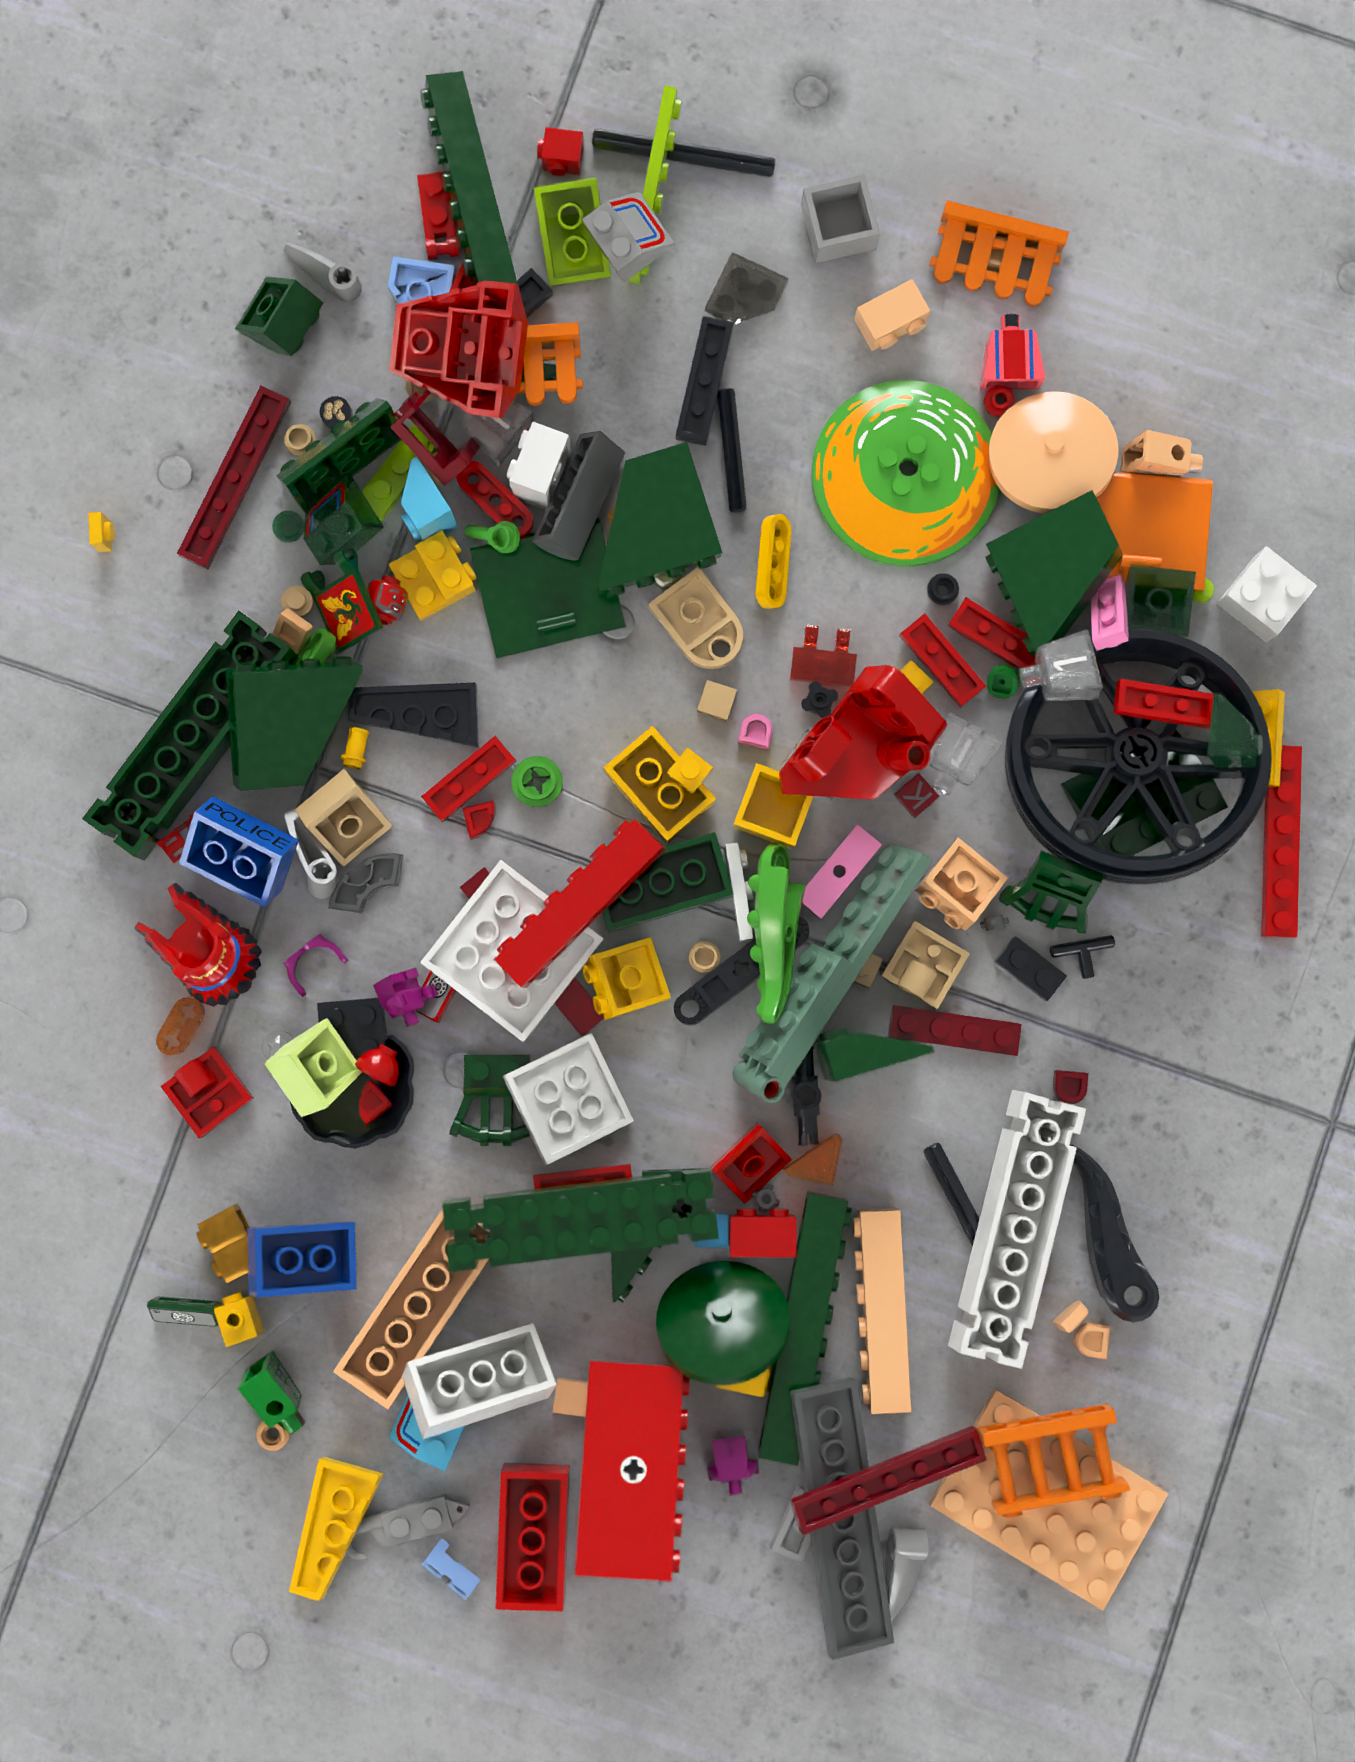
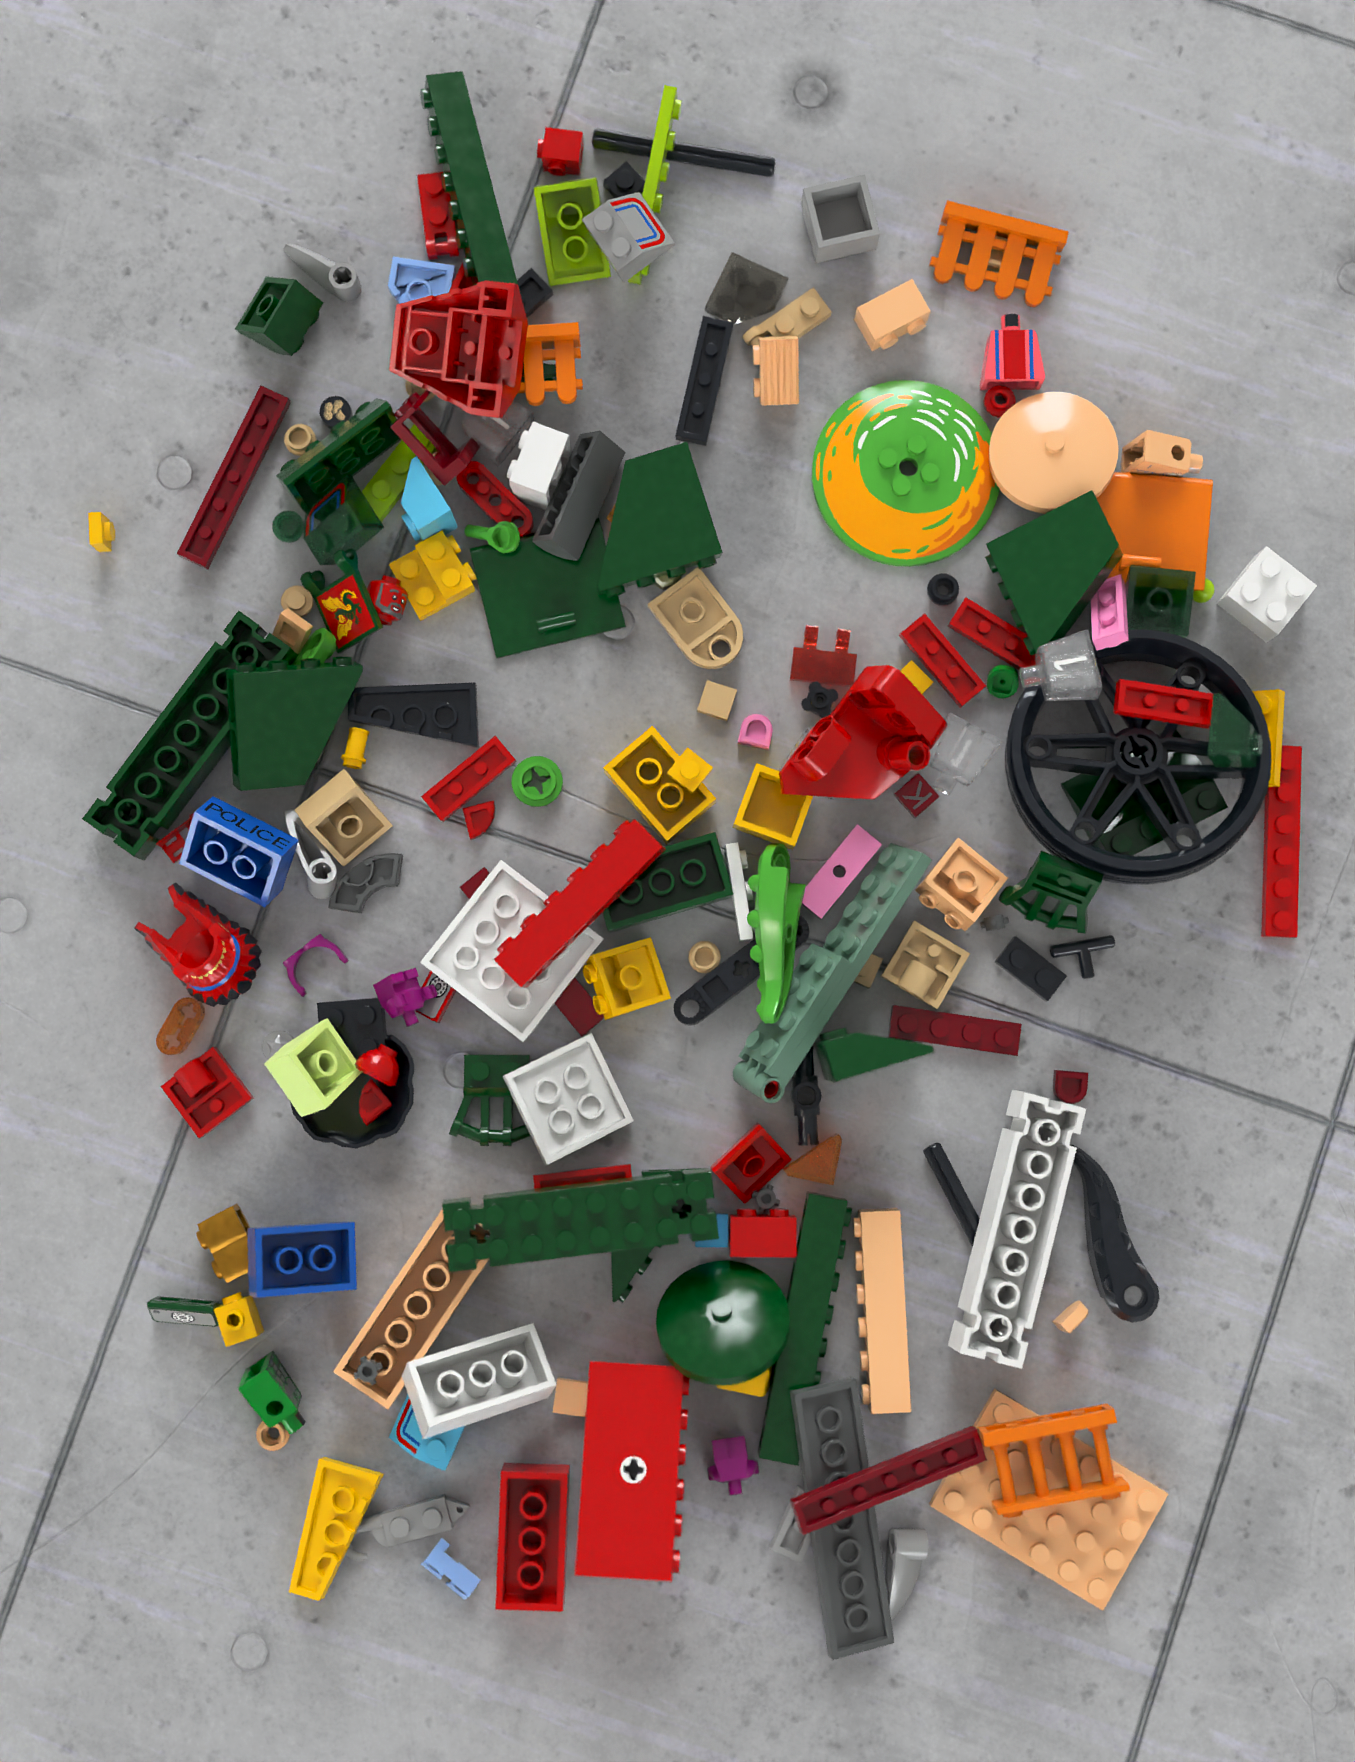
(368, 1370): none -> dark grey piece
(624, 181): none -> black plate
(732, 450): black axle -> none
(773, 561): yellow plate -> none
(777, 370): none -> light nougat brick
(792, 320): none -> tan plate
(1092, 1340): light nougat tile -> none

